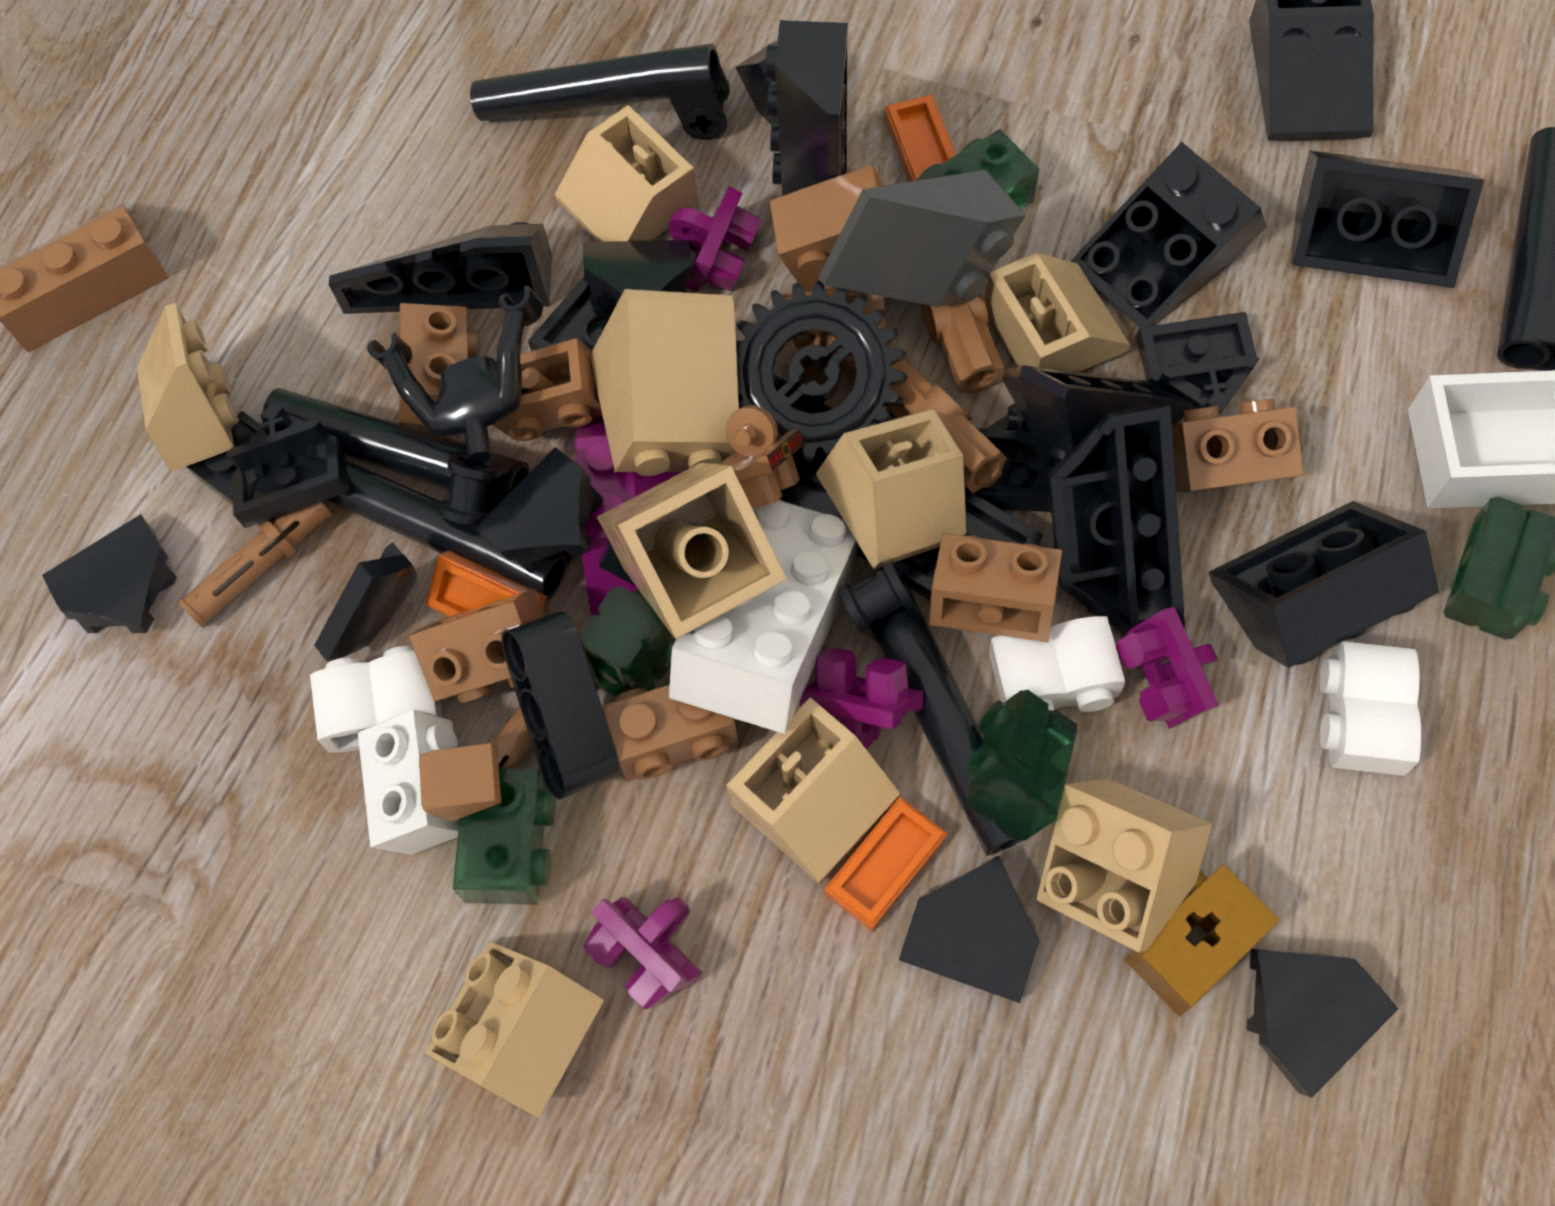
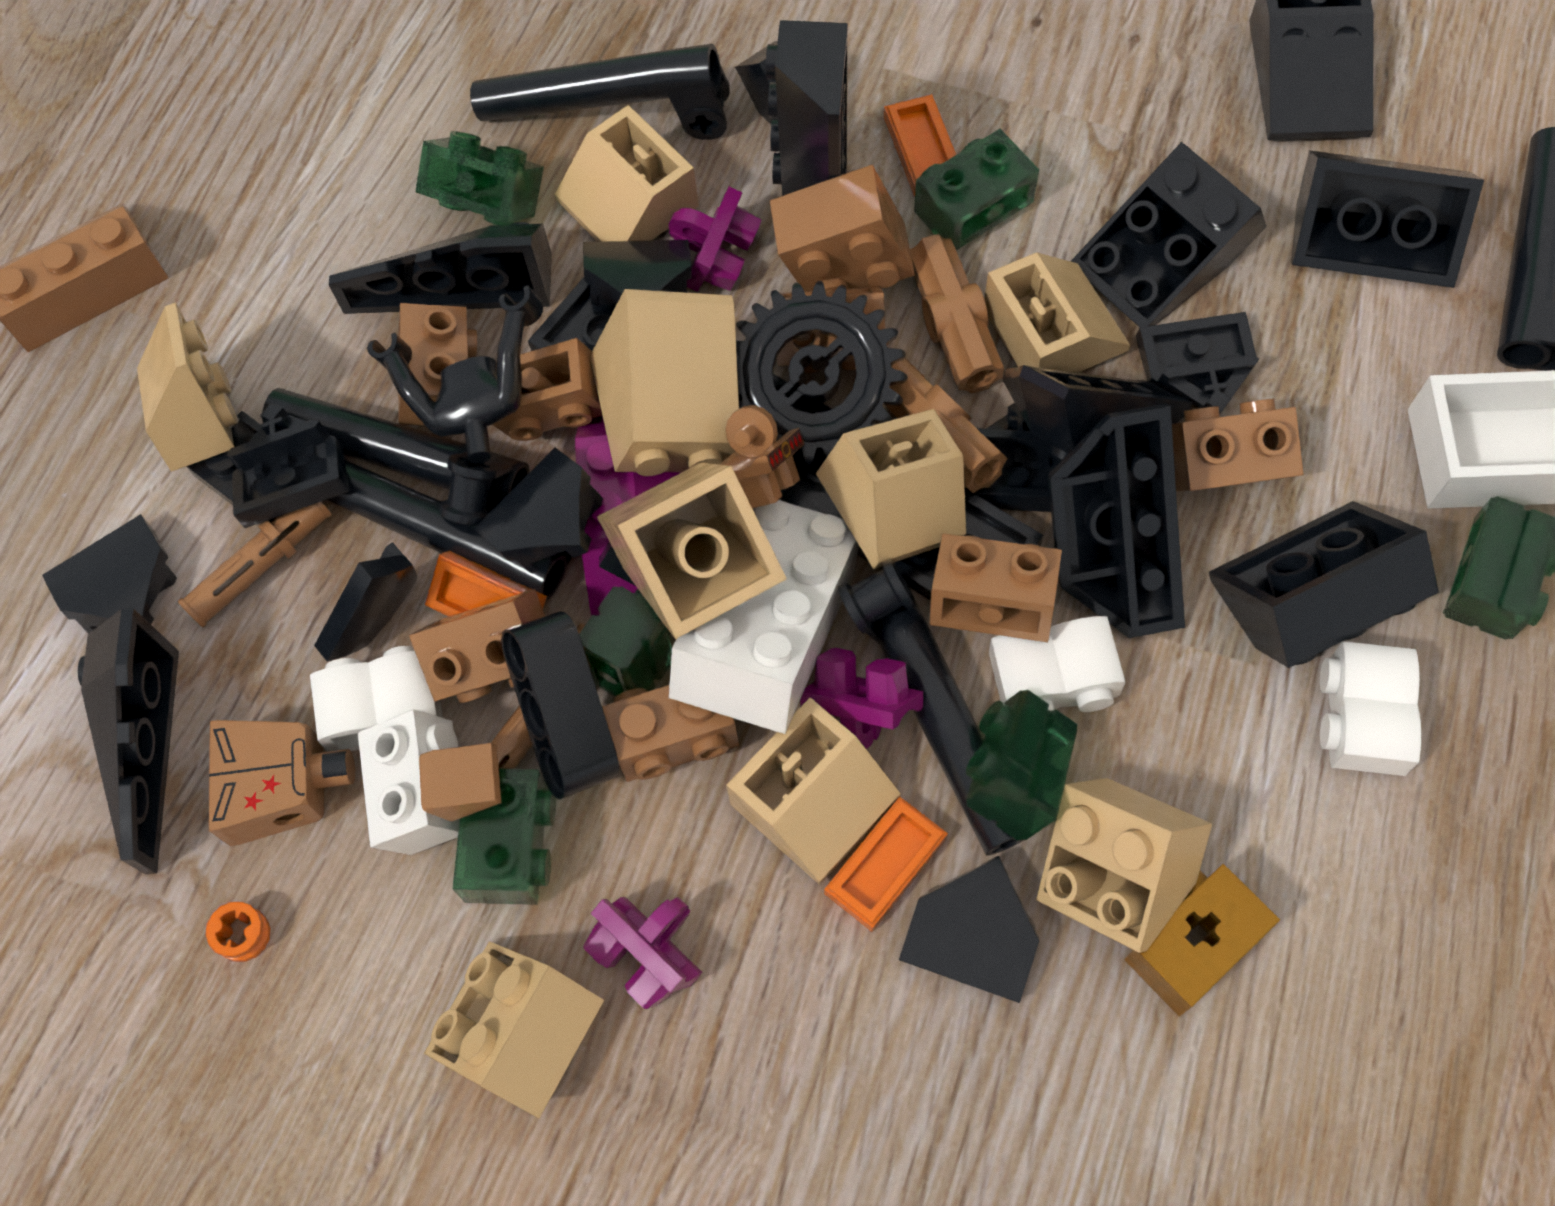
(129, 708): none -> black wedge
(220, 929): none -> orange bush
(269, 778): none -> medium nougat torso
(479, 178): none -> clear green brick
(925, 239): dark grey slope -> none
(1177, 687): magenta hips -> none
(1314, 1013): black slope -> none

